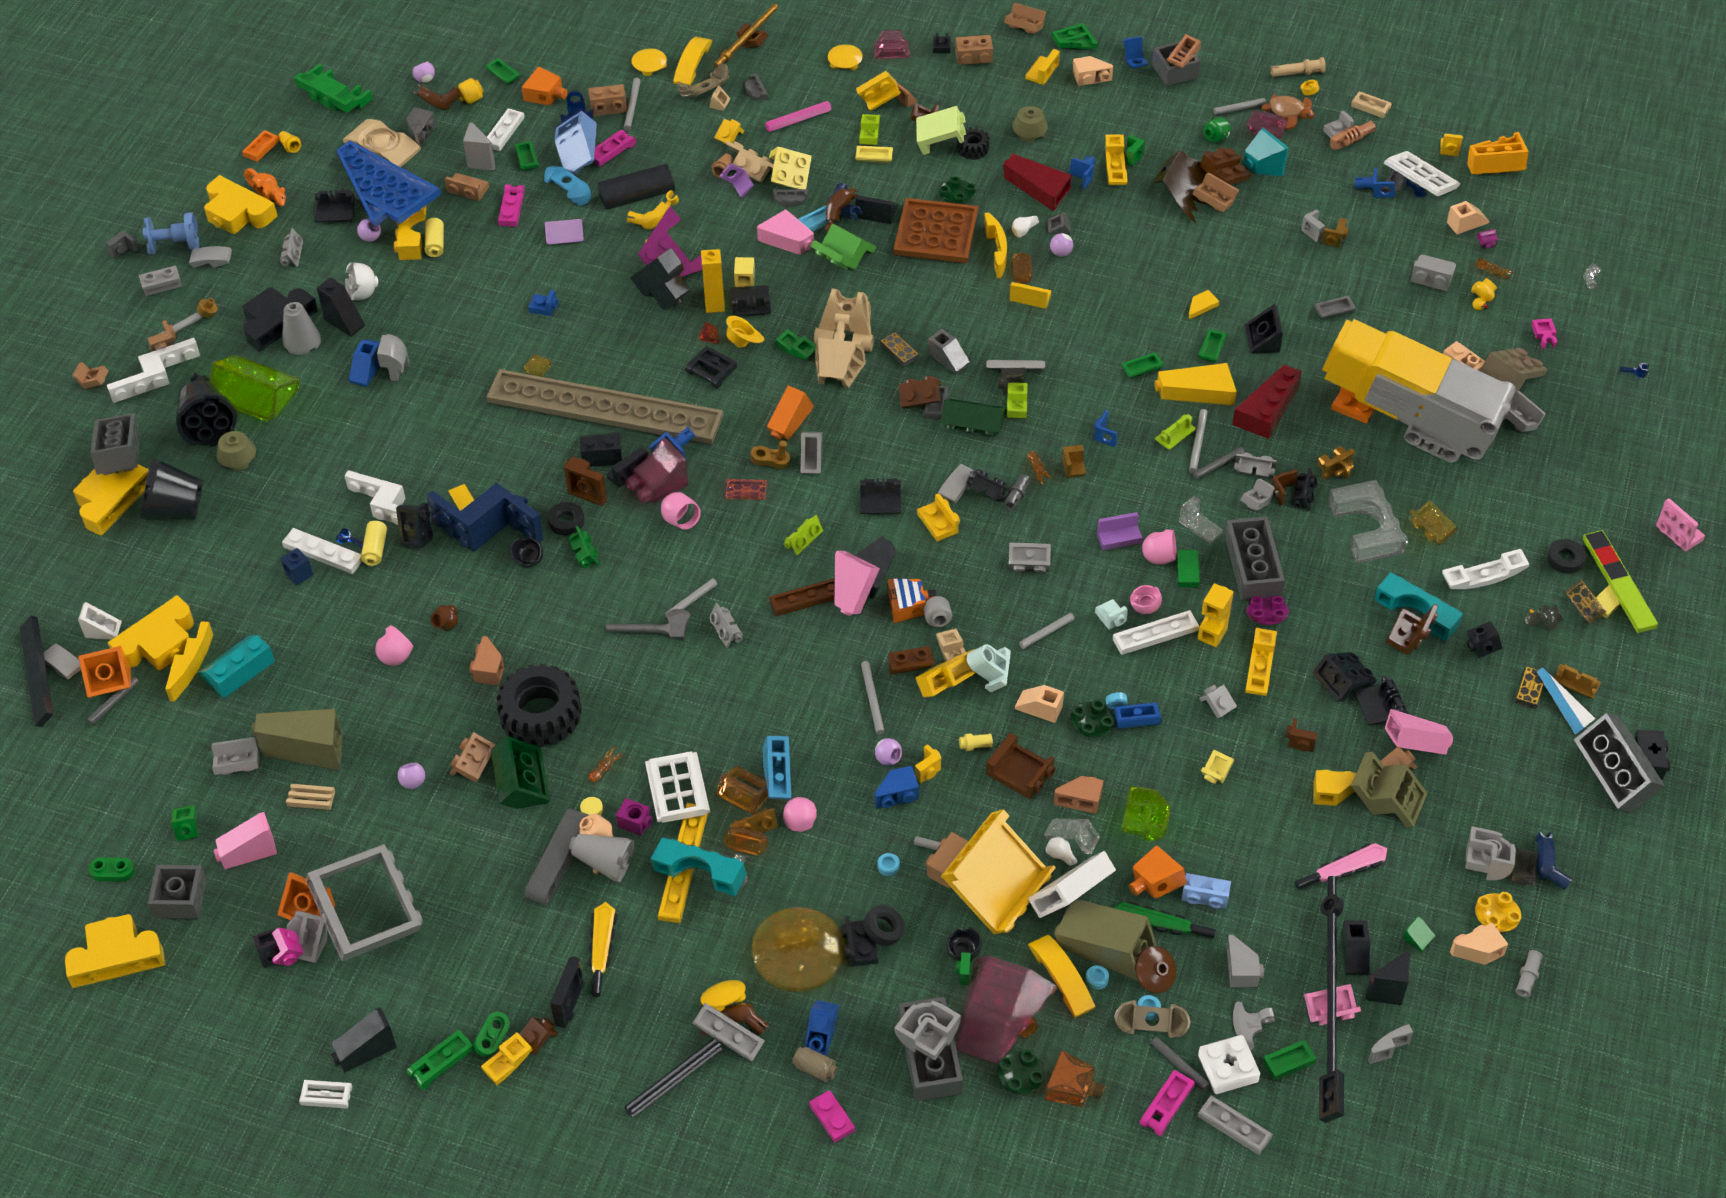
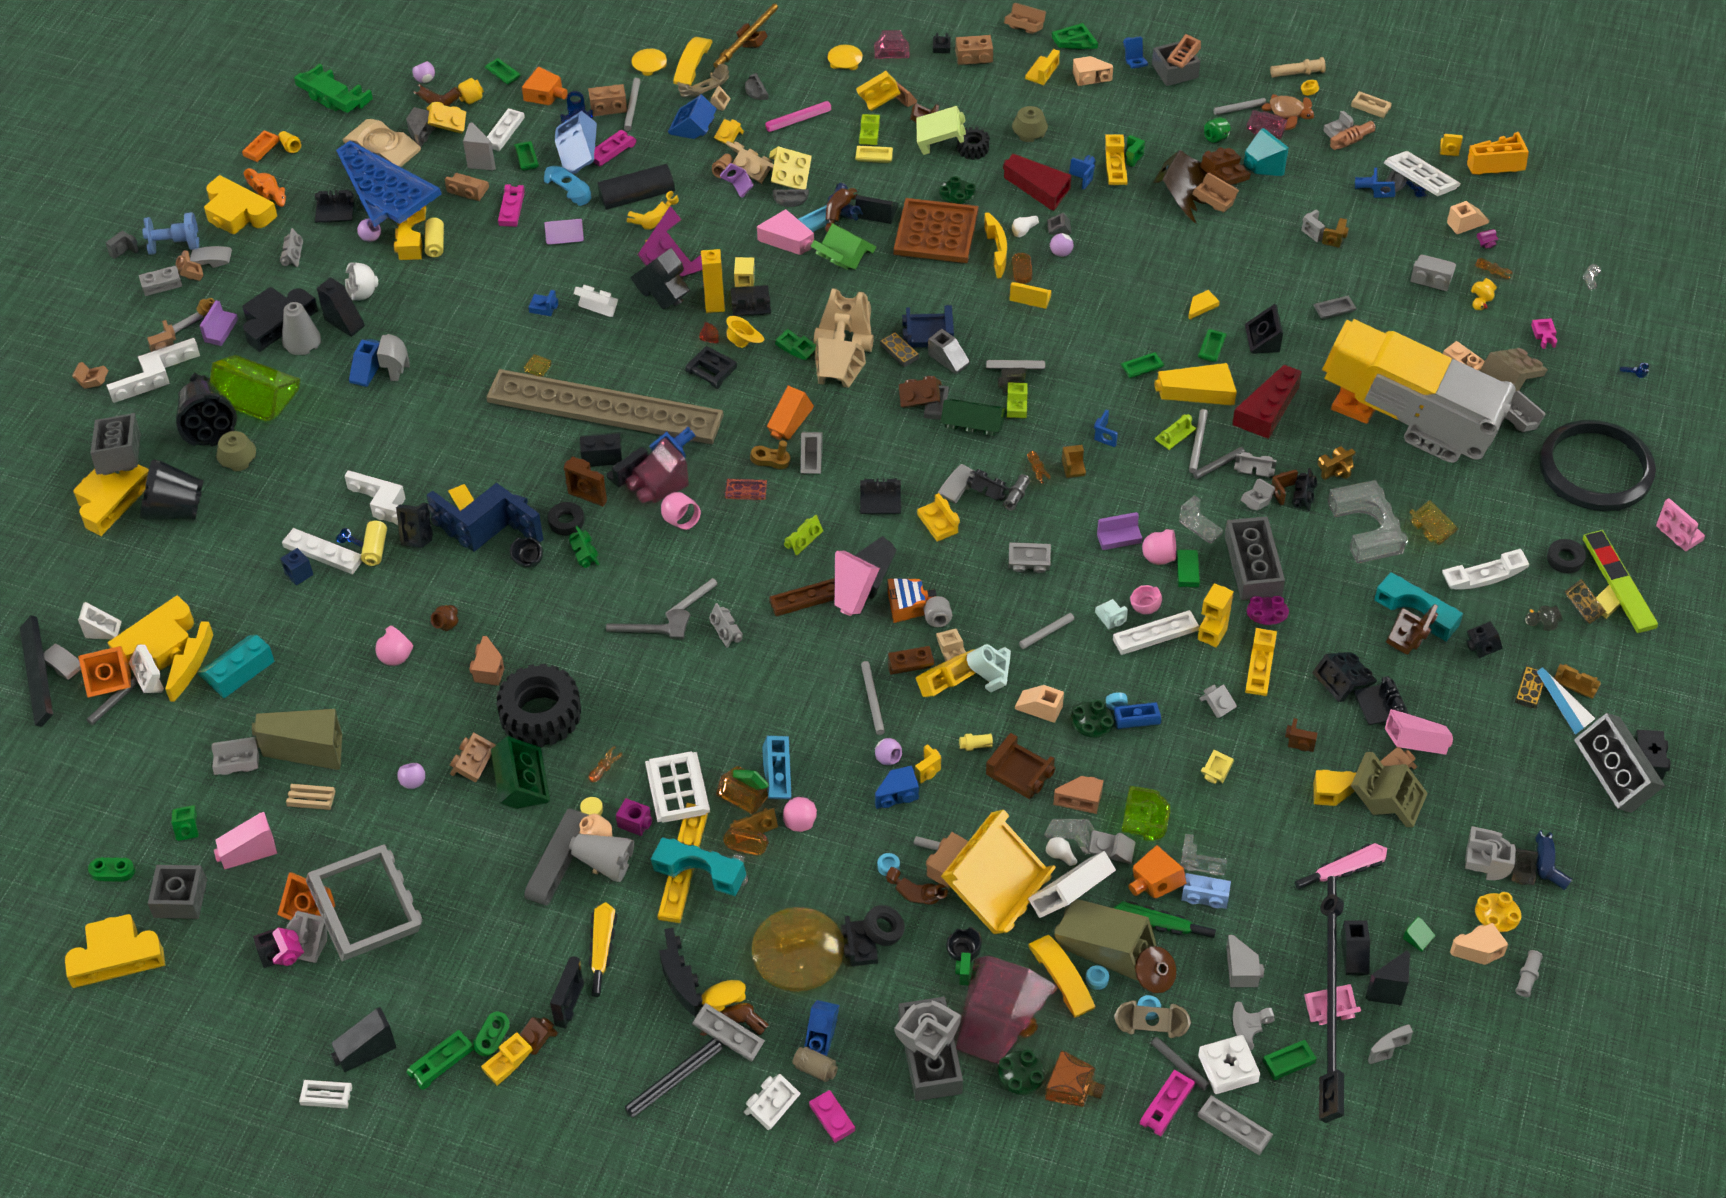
(145, 670): none -> white bracket
(188, 268): none -> medium nougat bracket
(217, 324): none -> medium lavender panel
(446, 117): none -> yellow bracket
(595, 301): none -> white bracket
(678, 975): none -> black slope
(693, 118): none -> blue slope
(751, 778): none -> green tile
(772, 1100): none -> white bracket
(915, 893): none -> reddish brown arm
(923, 326): none -> dark blue panel
(1117, 846): none -> light grey slope
(1199, 862): none -> clear bracket
(1589, 499): none -> black piece

